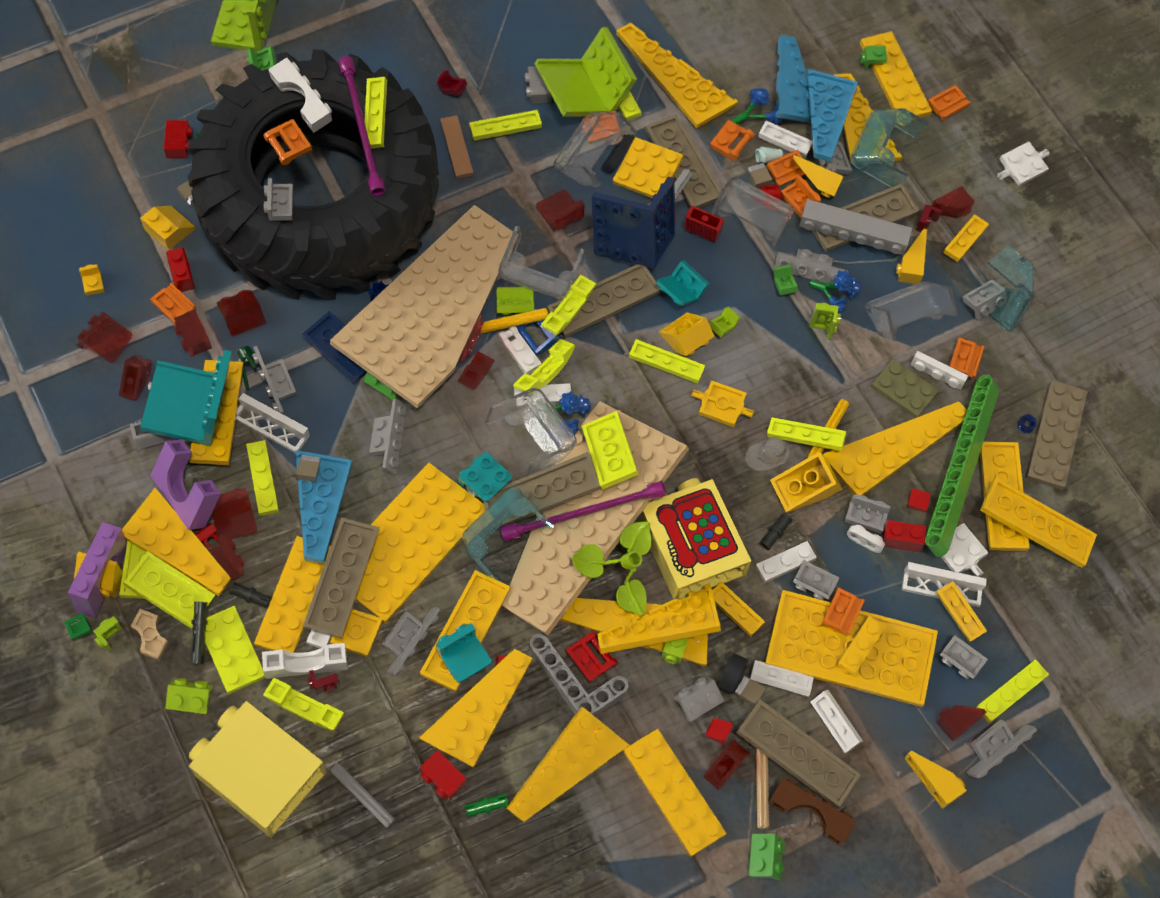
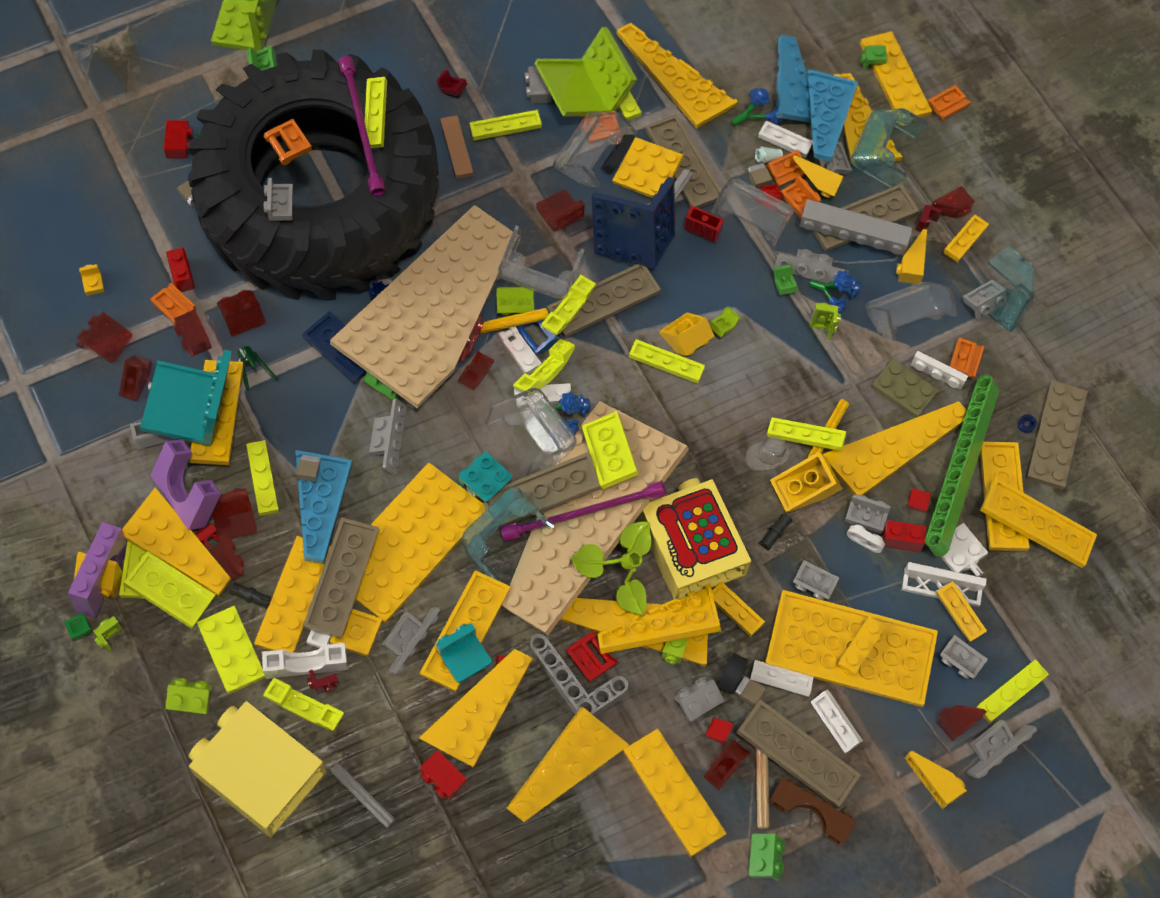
(152, 643): tan tile -> none
(166, 225): yellow slope -> none
(198, 638): pearl dark grey pin -> none
(275, 418): white fence -> none
(277, 378): light grey bracket -> none
(288, 78): white arch -> none
(486, 805): green pin -> none
(684, 284): teal bracket -> none
(722, 403): yellow plate -> none
(726, 138): orange plate -> none
(785, 562): white plate -> none
(843, 611): orange plate -> none
(1023, 164): white plate -> none

